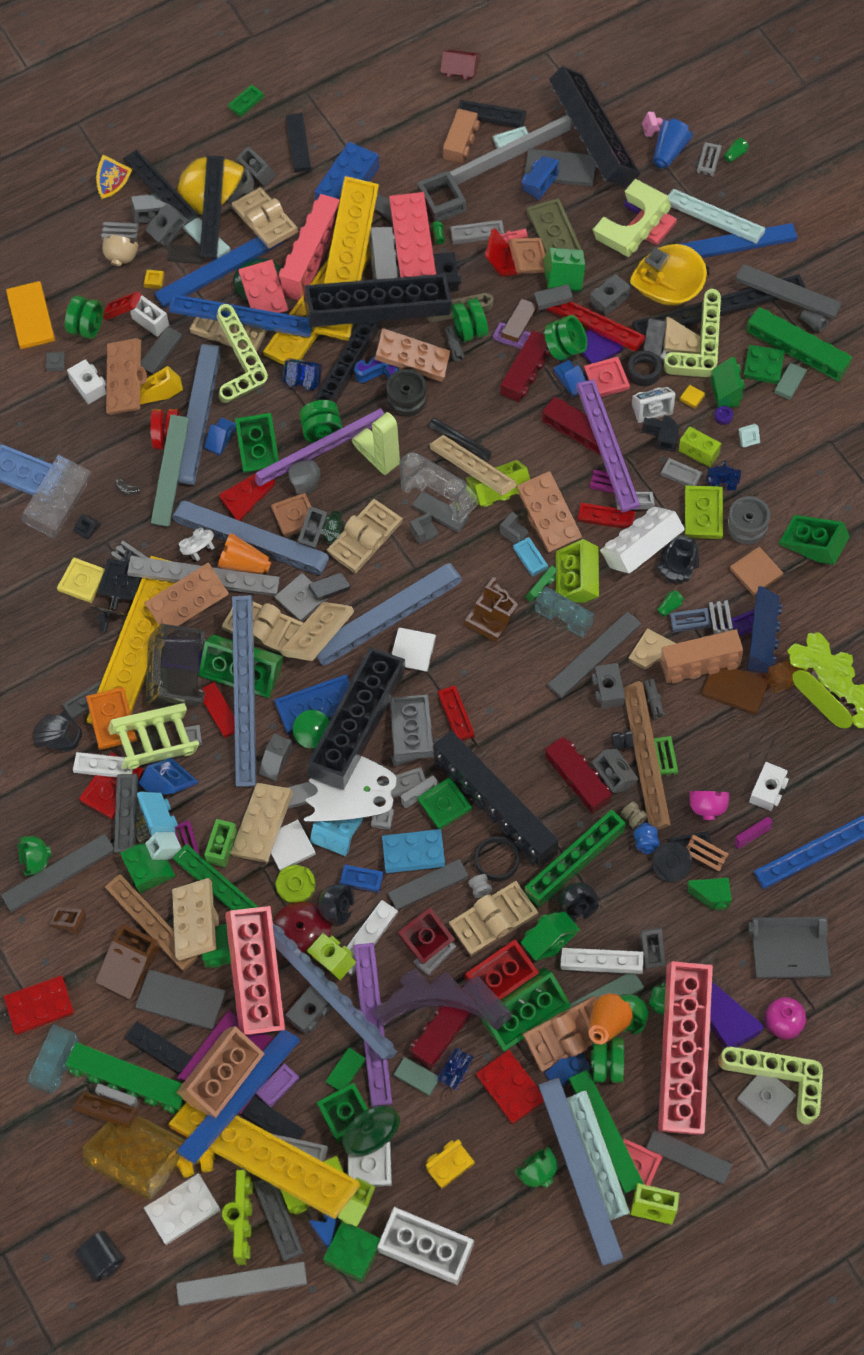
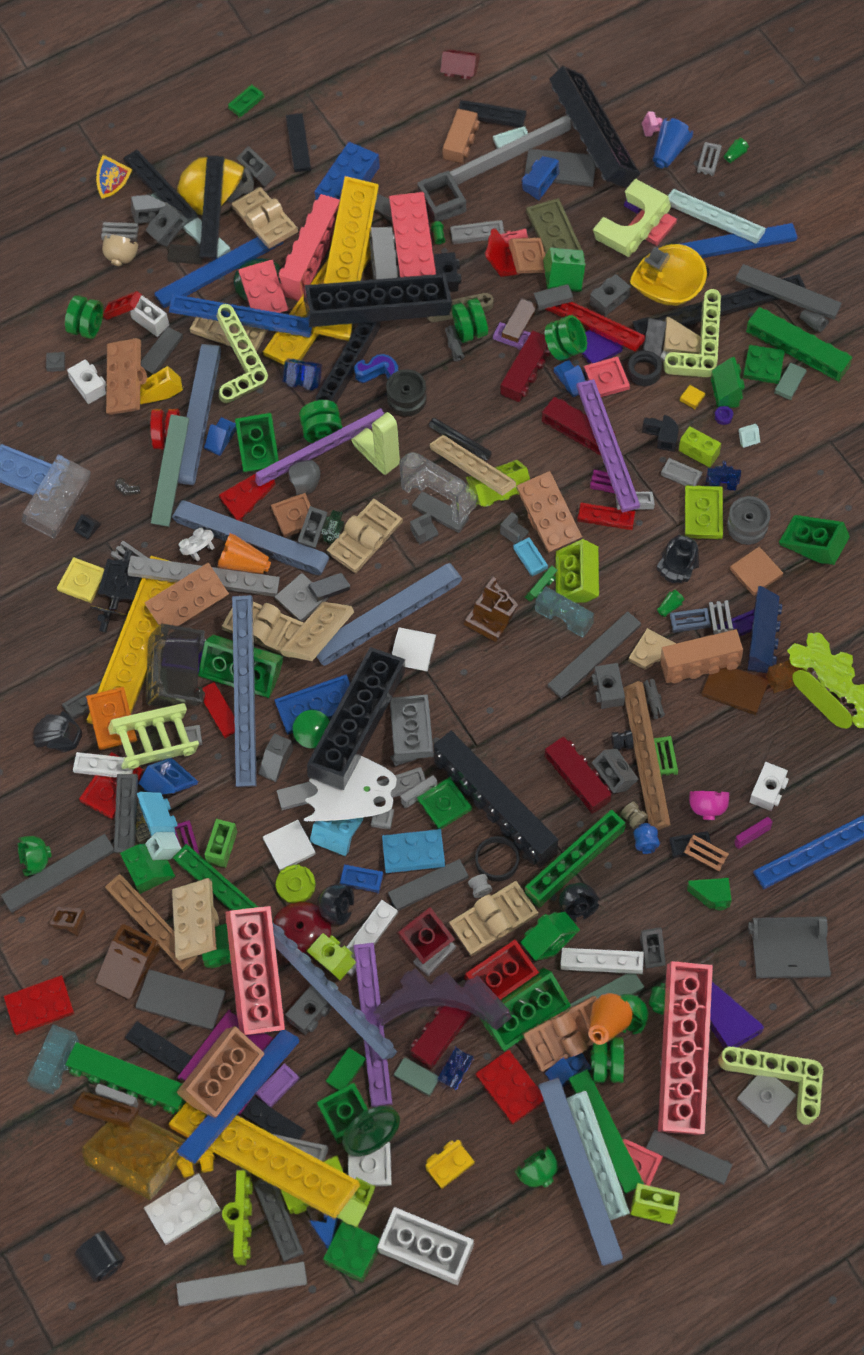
(30, 315): light orange tile -> none
(154, 279): yellow tile -> none
(262, 822): tan plate -> none
(412, 354): nougat plate -> none
(456, 713): red tile -> none
(642, 539): white brick -> none
(653, 403): white slope -> none
(672, 861): black tile -> none
(785, 1018): dark pink cylinder -> none

